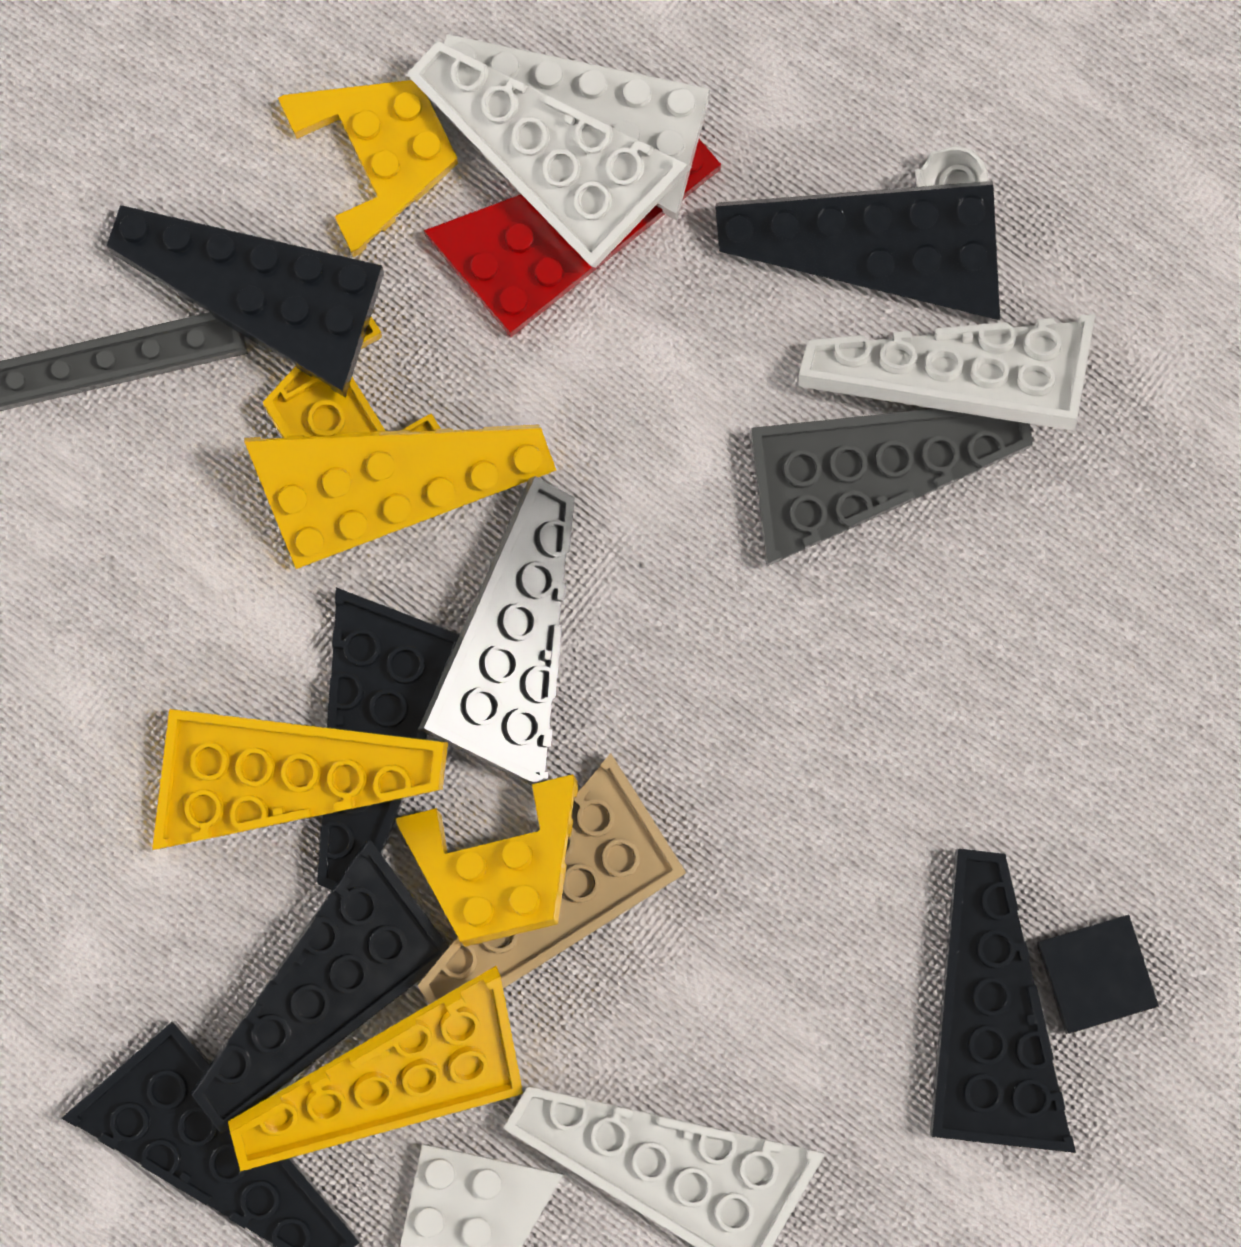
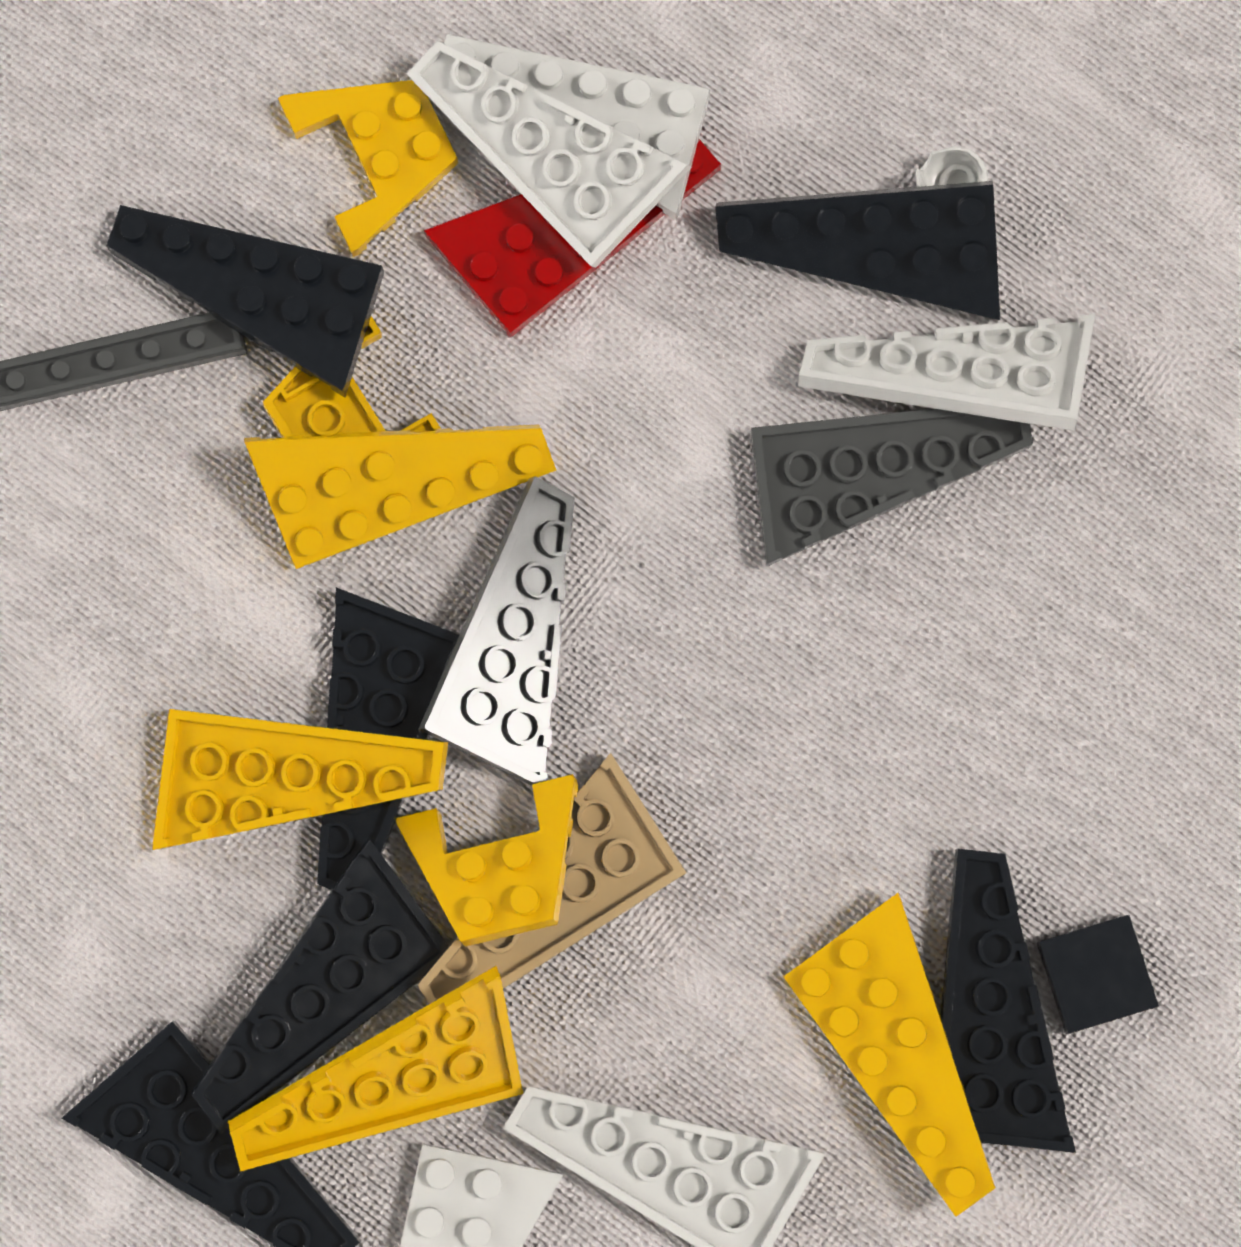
(886, 1027): none -> yellow wing

